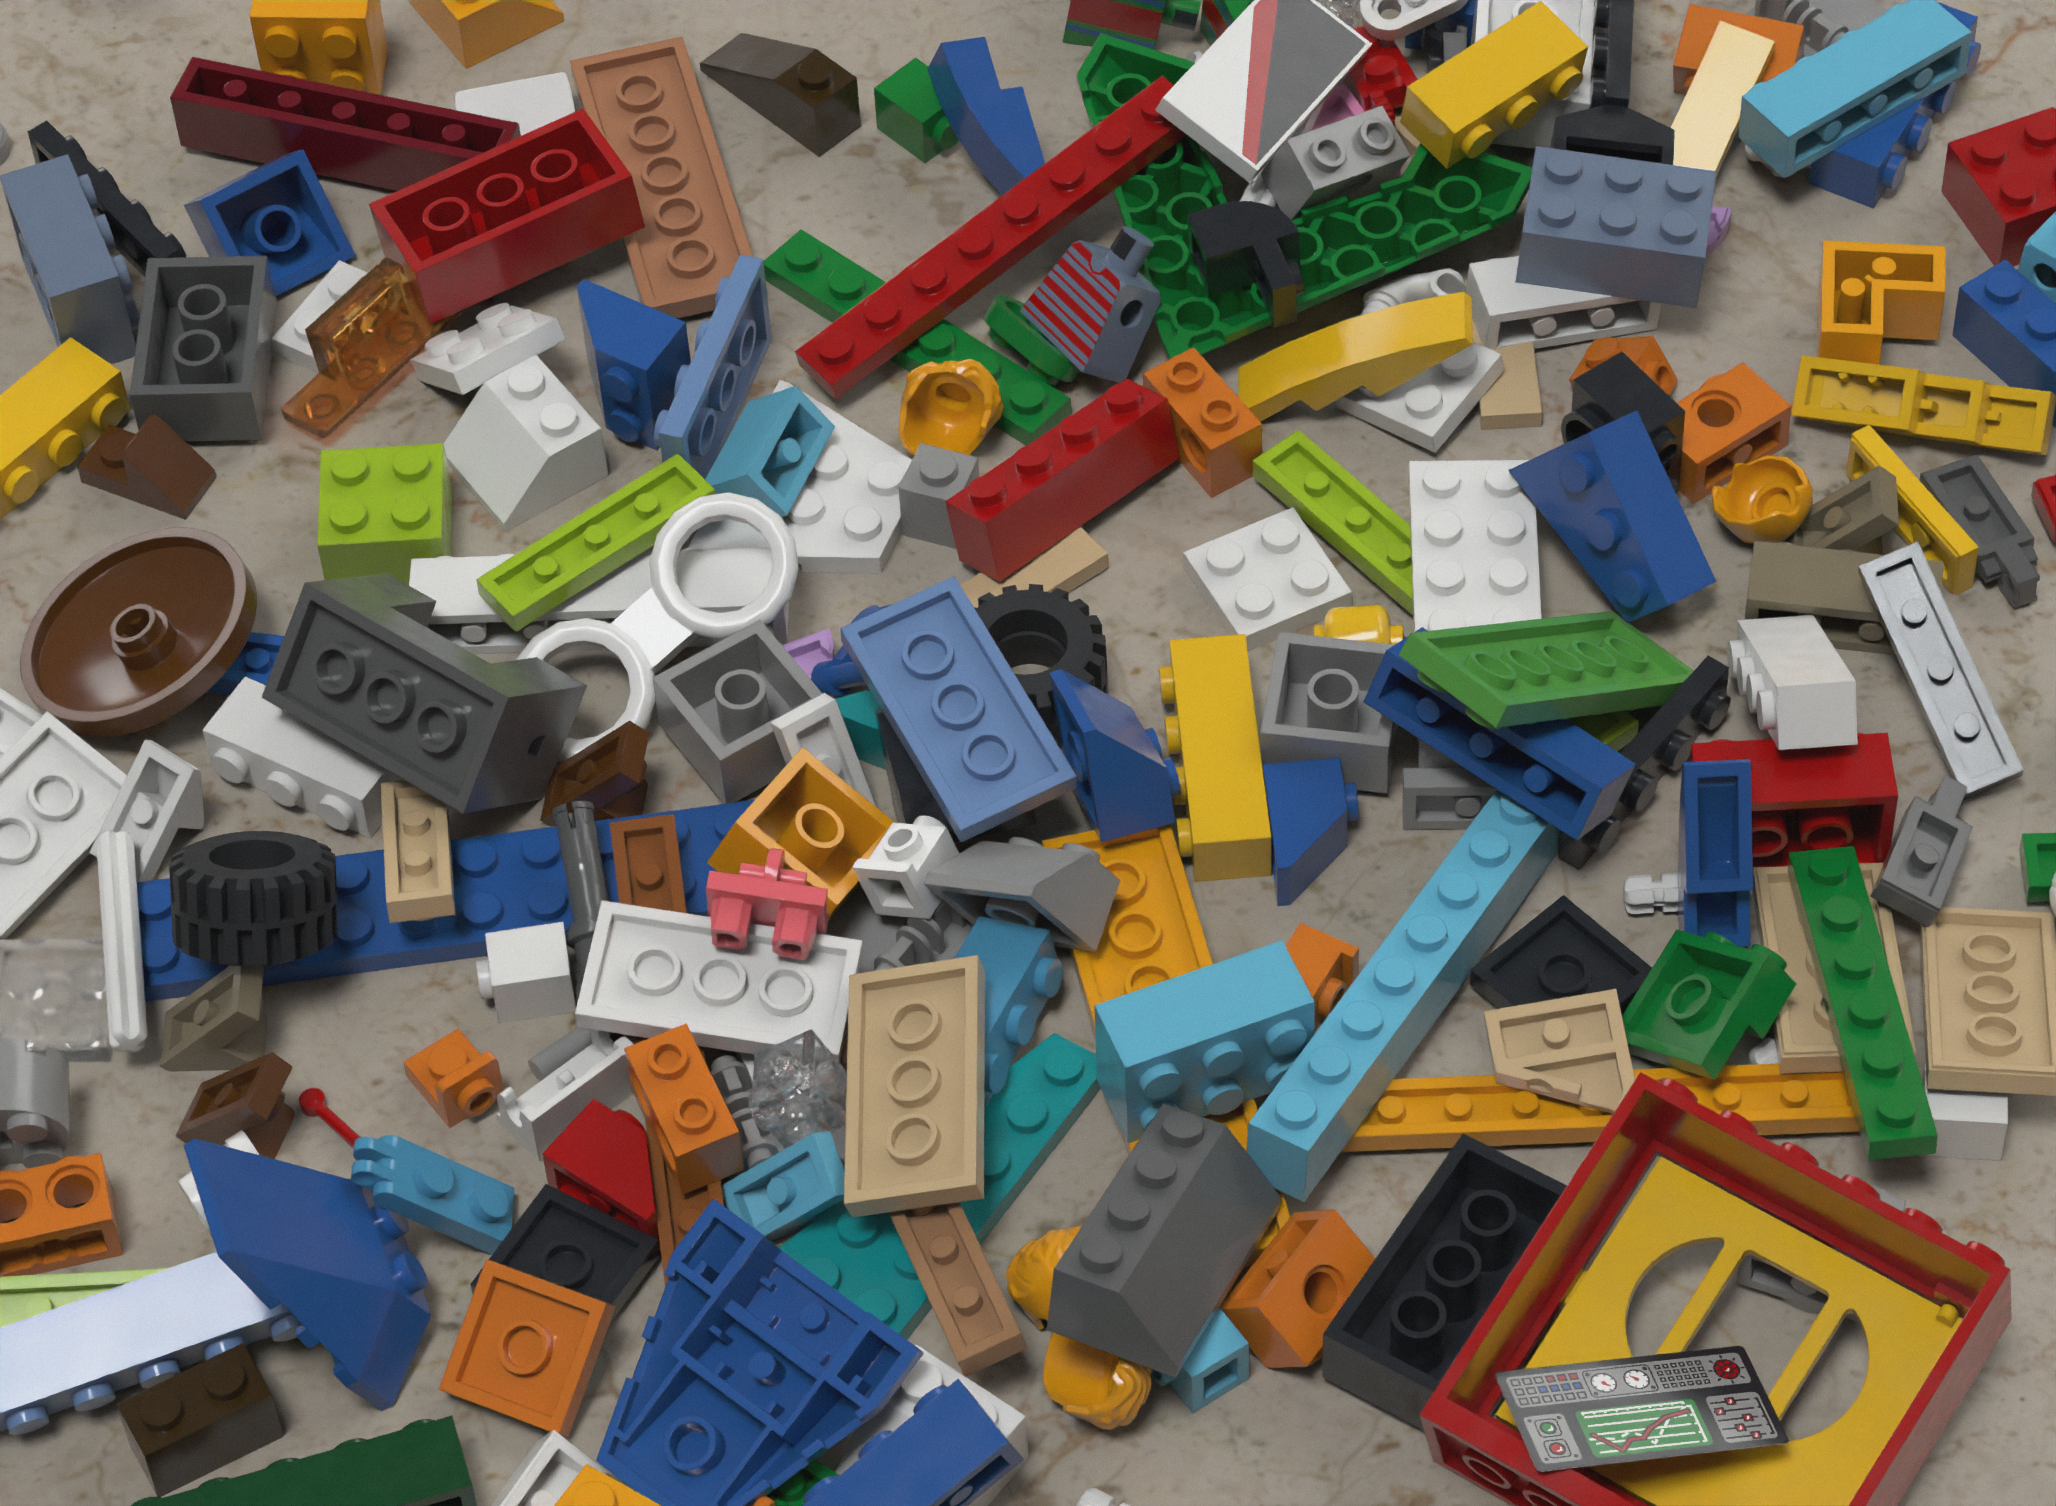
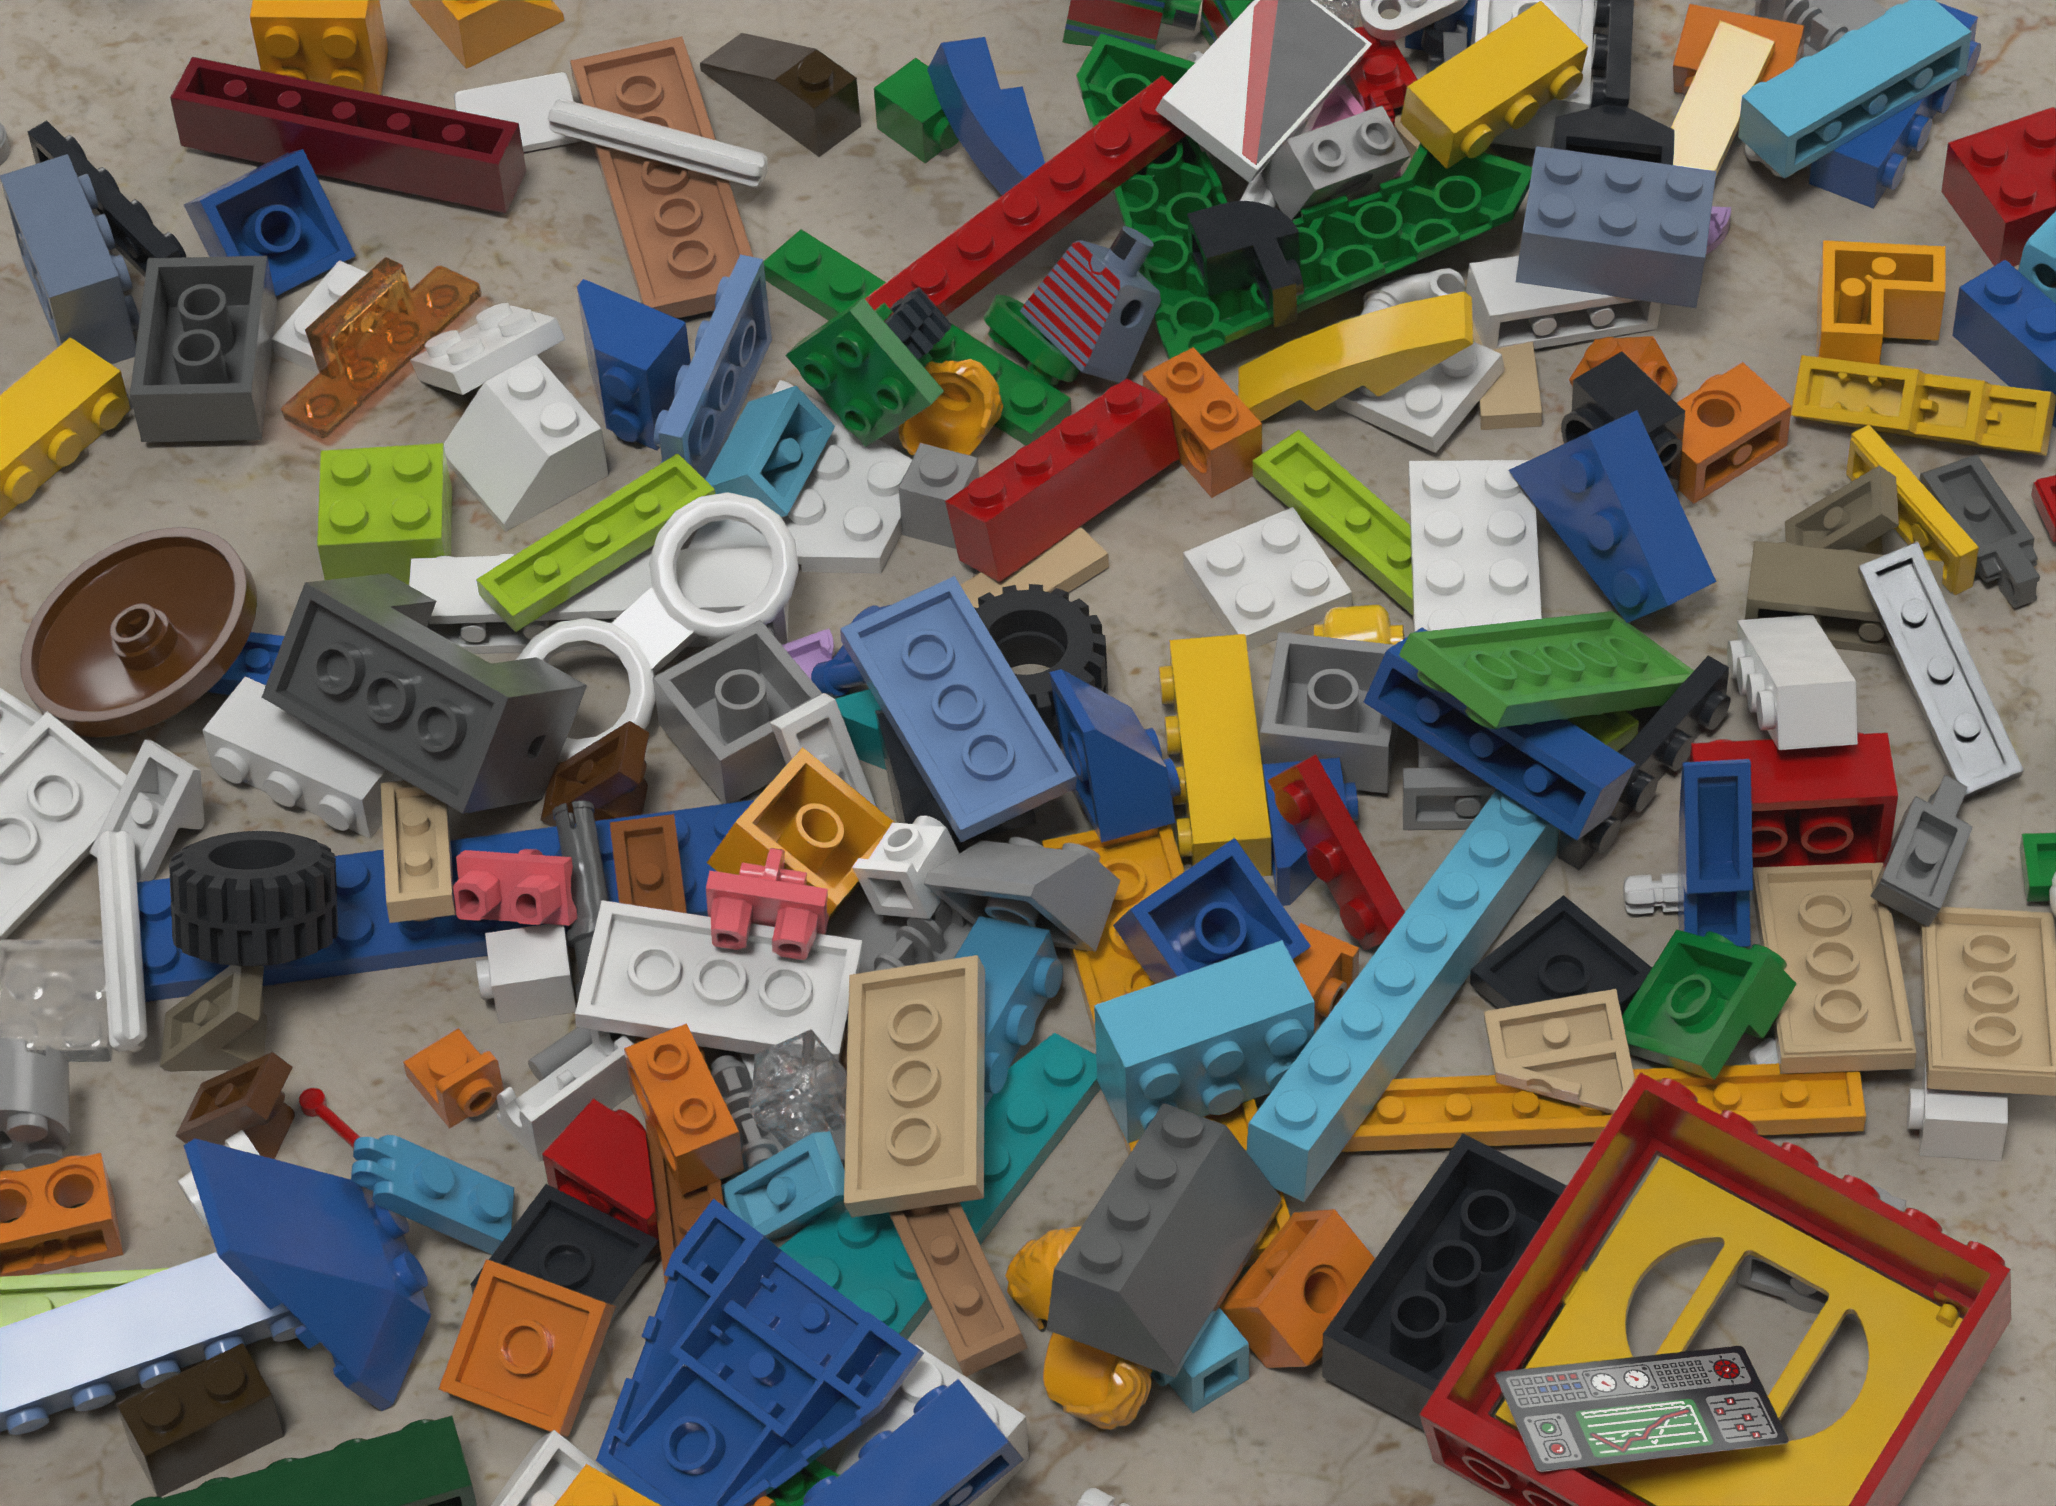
(148, 467): reddish brown slope -> none
(508, 215): red brick -> none
(514, 887): none -> coral hips
(658, 143): none -> white axle
(874, 363): none -> green plate
(1208, 917): none -> blue slope
(1337, 851): none -> red plate
(1764, 499): light orange hair -> none
(1862, 1004): green plate -> none

